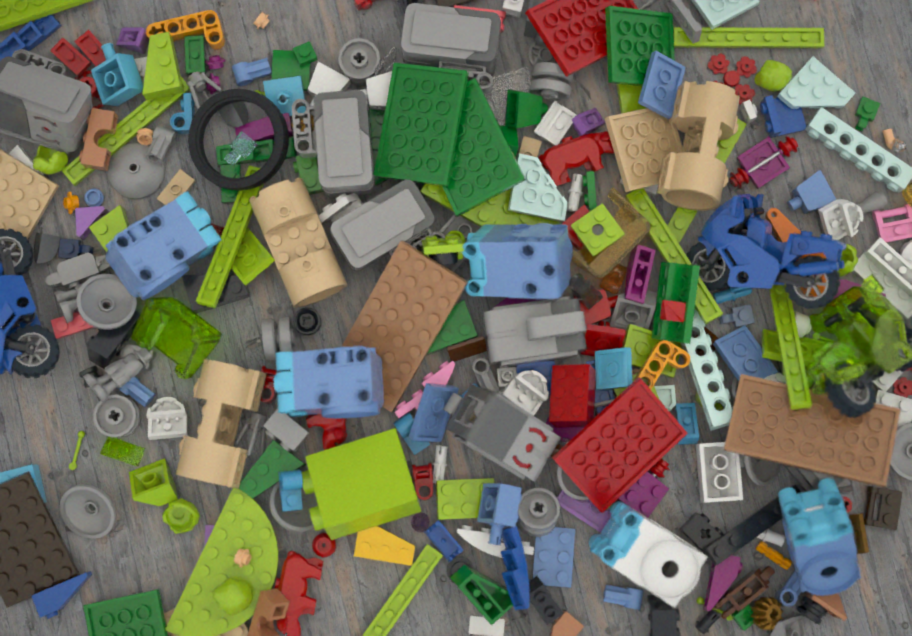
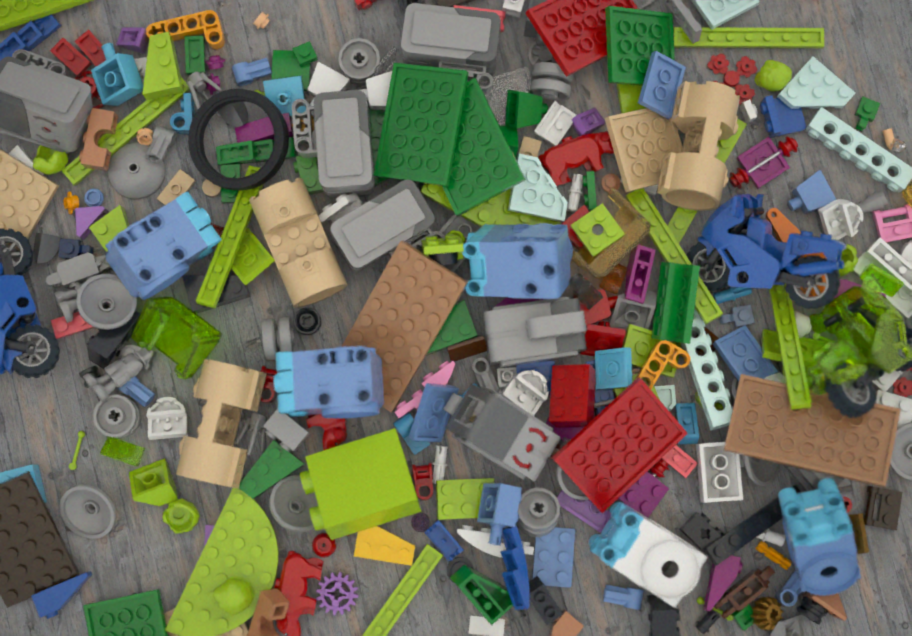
(210, 189): none -> tan tile
(242, 146): clear light blue plate -> none
(242, 557): light nougat plate -> none
(290, 490): dark azure plate -> none
(336, 602): none -> medium lavender gear
(610, 180): none -> nougat plate
(673, 311): red slope -> none
(680, 461): none -> coral plate
(889, 282): none -> clear neon green slope

